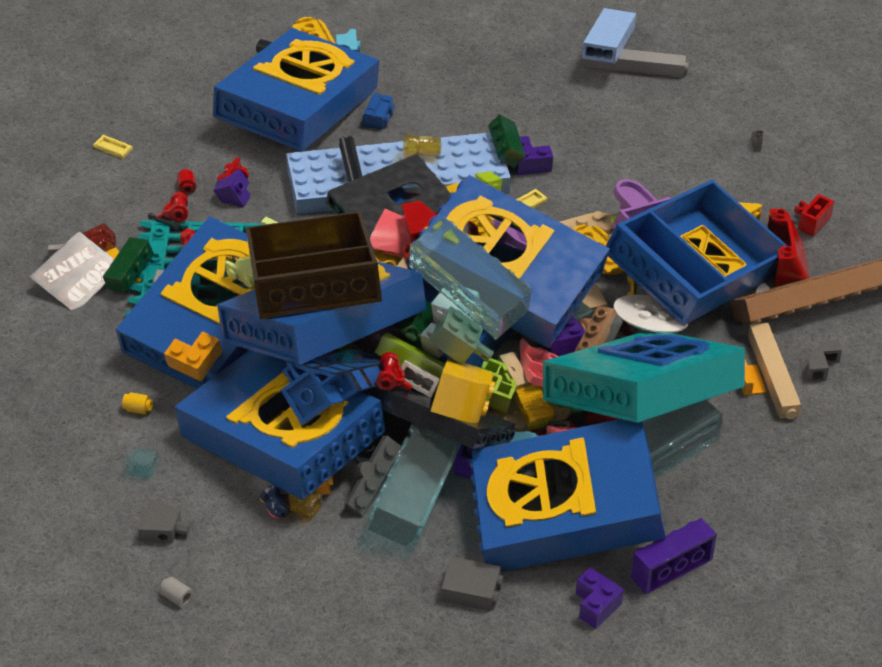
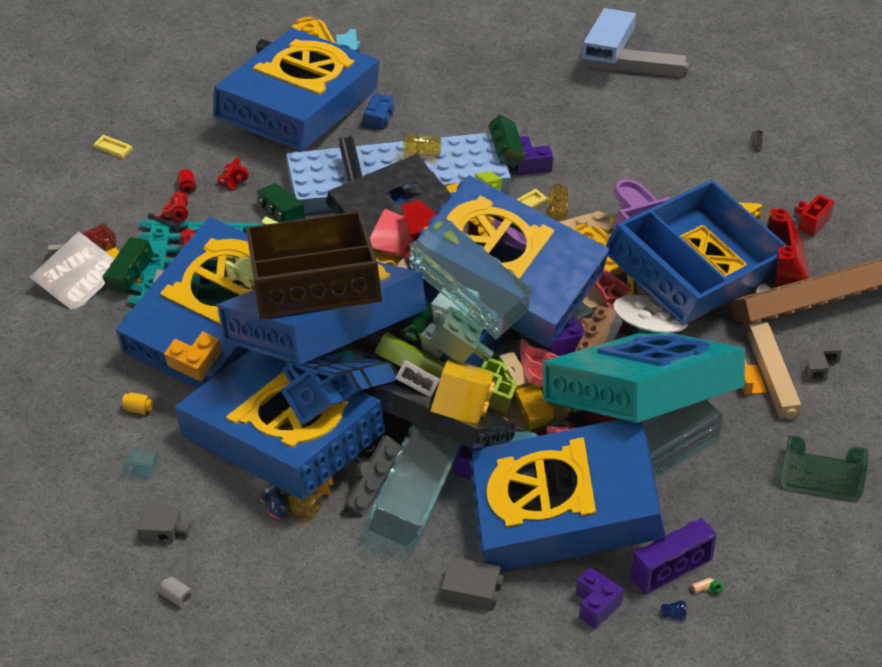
(233, 189): dark purple brick -> none
(280, 203): none -> dark green brick
(392, 373): red piece -> none
(558, 203): none -> clear yellow plant
(611, 287): none -> coral slope
(675, 610): none -> clear blue piece
(708, 585): none -> arm
(824, 474): none -> clear green windscreen

